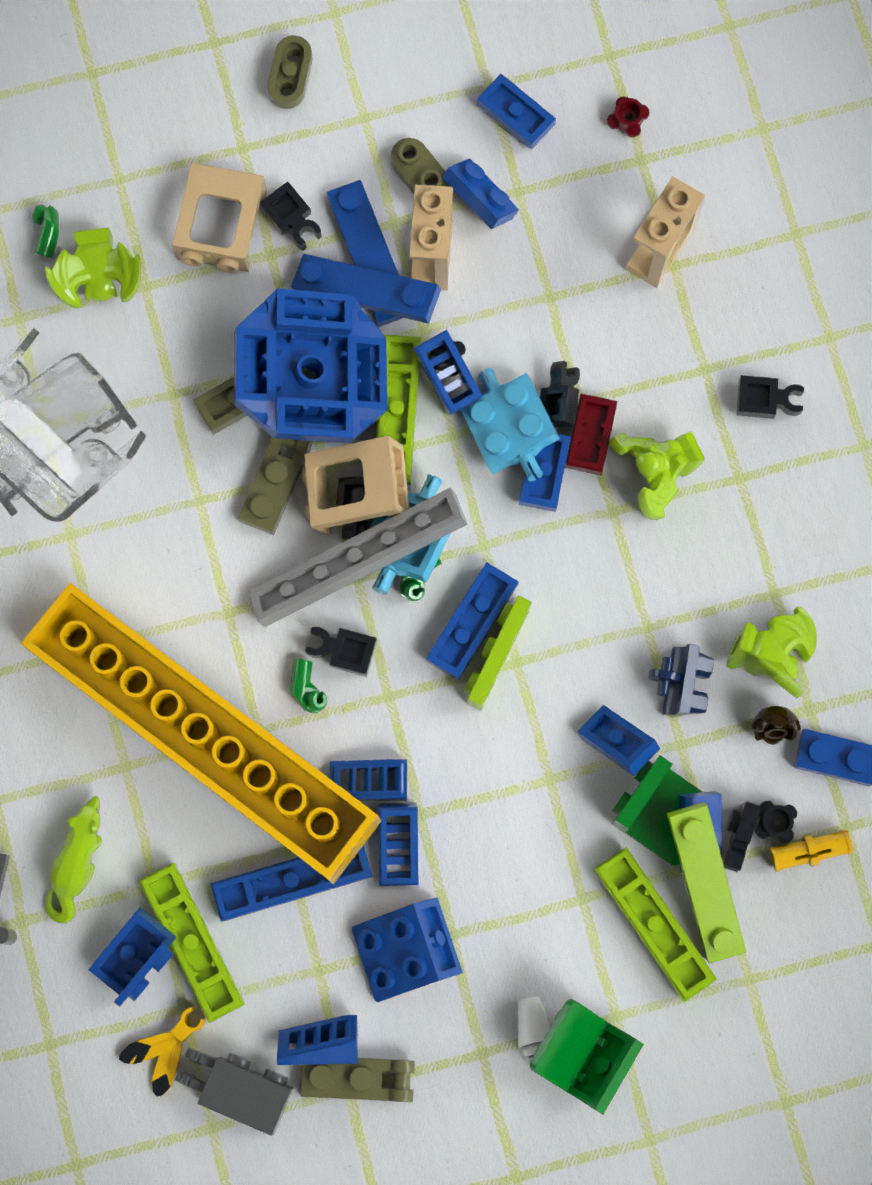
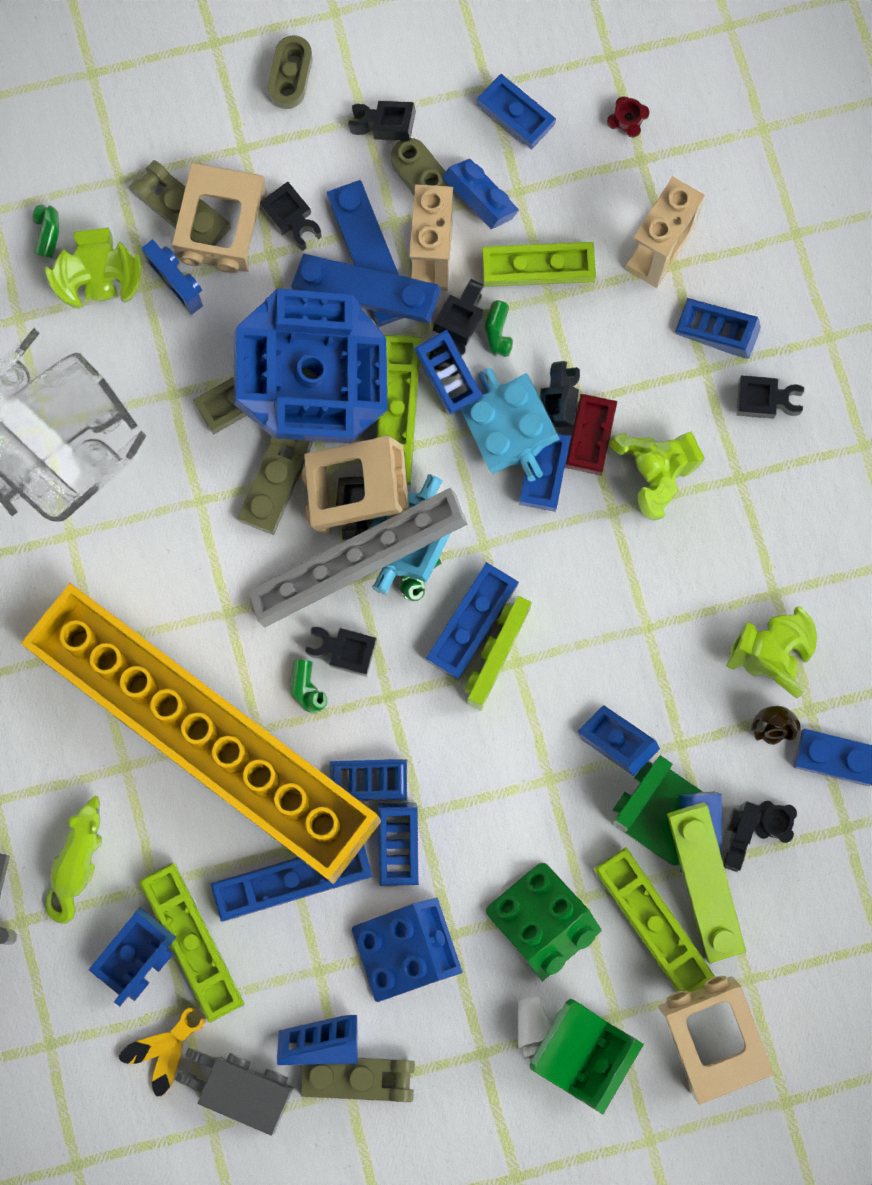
(164, 264): none -> blue plate
(208, 224): none -> olive plate
(388, 122): none -> black plate
(461, 315): none -> black plate
(494, 327): none -> green arm
(539, 264): none -> lime plate
(543, 920): none -> green bracket
(678, 678): dark blue hips -> none
(727, 344): none -> blue slope
(728, 1074): none -> tan window
(811, 850): yellow pin -> none

